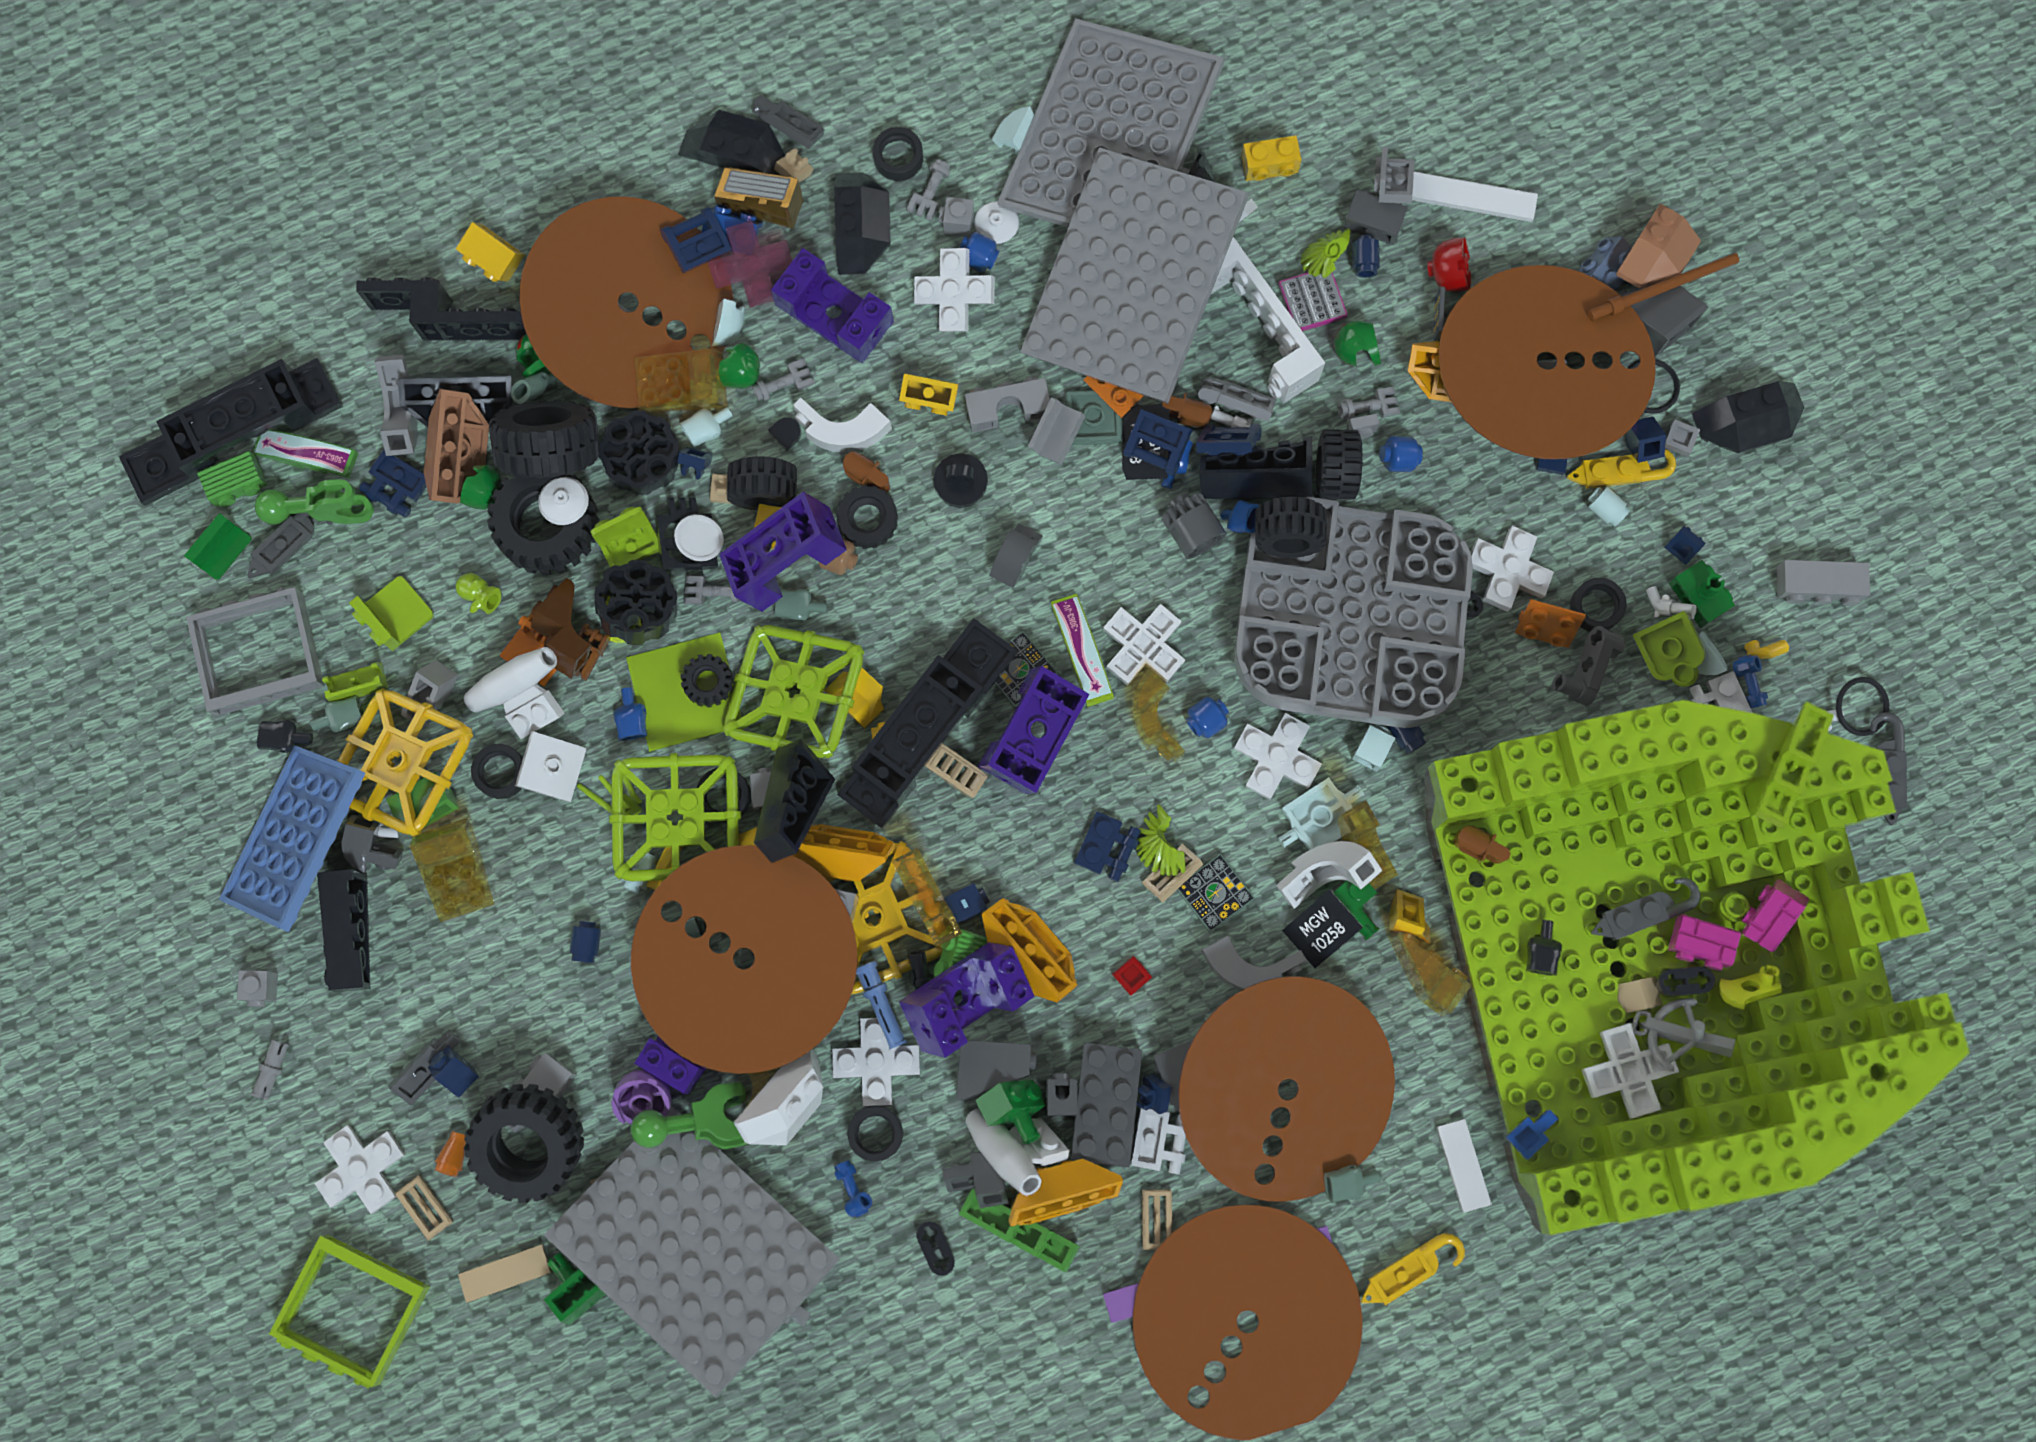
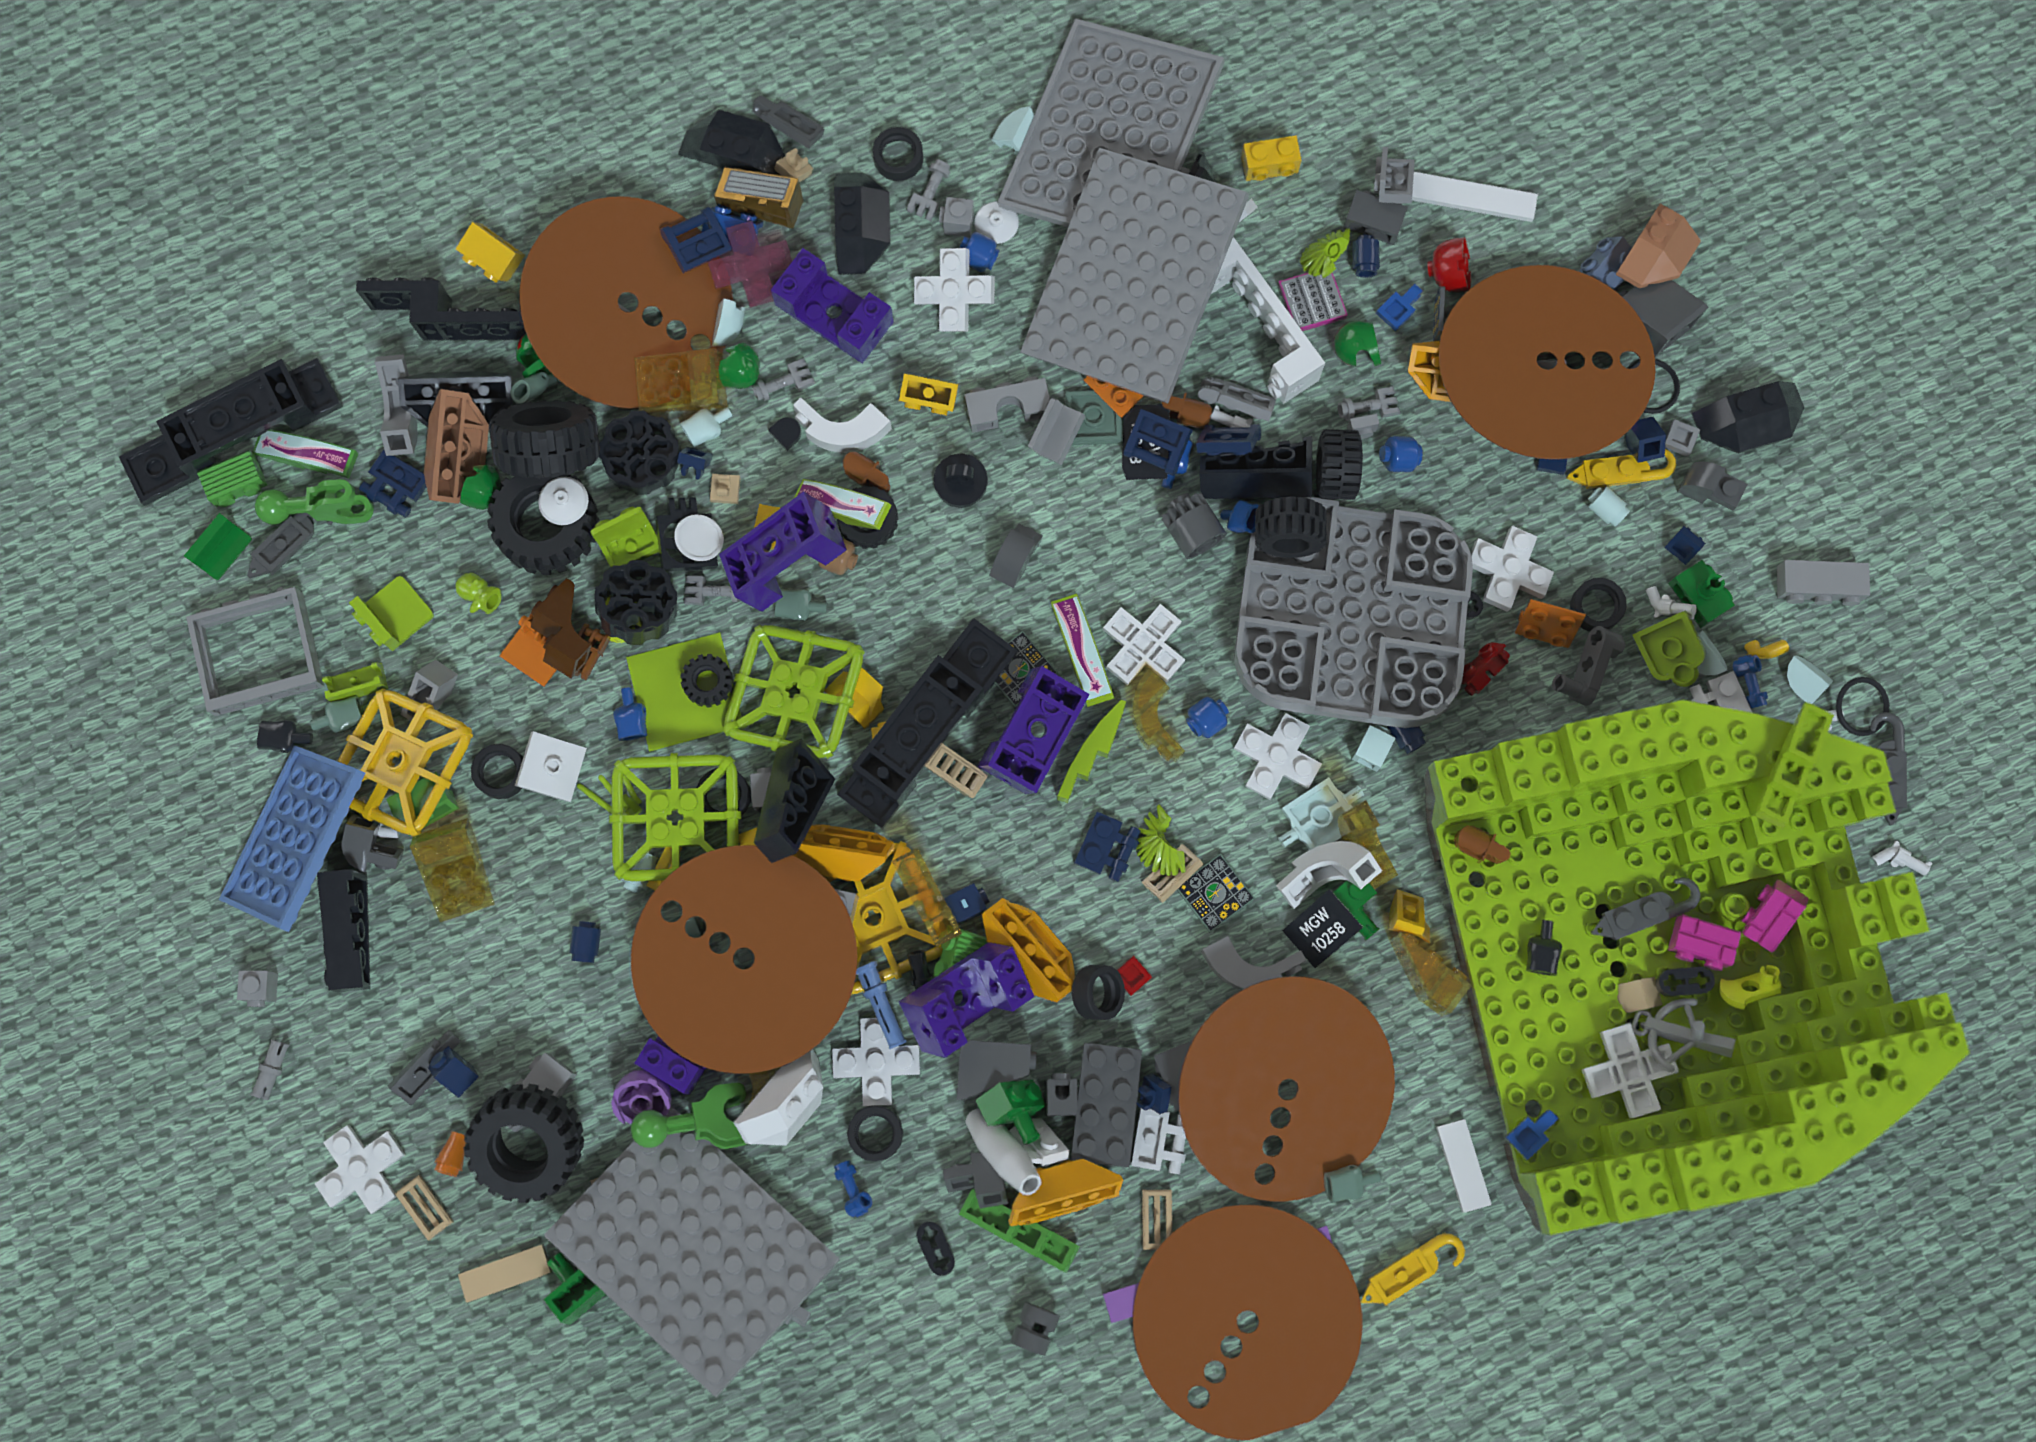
(315, 1351): lime window -> none
(516, 687): white plate -> none
(761, 481): black tyre -> none
(848, 505): none -> slope
(1029, 1338): none -> dark grey wheel
(1083, 992): none -> black tyre
(1097, 743): none -> lime slope
(1399, 309): none -> blue plate
(1490, 658): none -> red hinge
(1616, 304): dark orange bar -> none
(1710, 482): none -> dark grey brick
(1807, 679): none -> light aqua brick
(1901, 857): none -> white piece

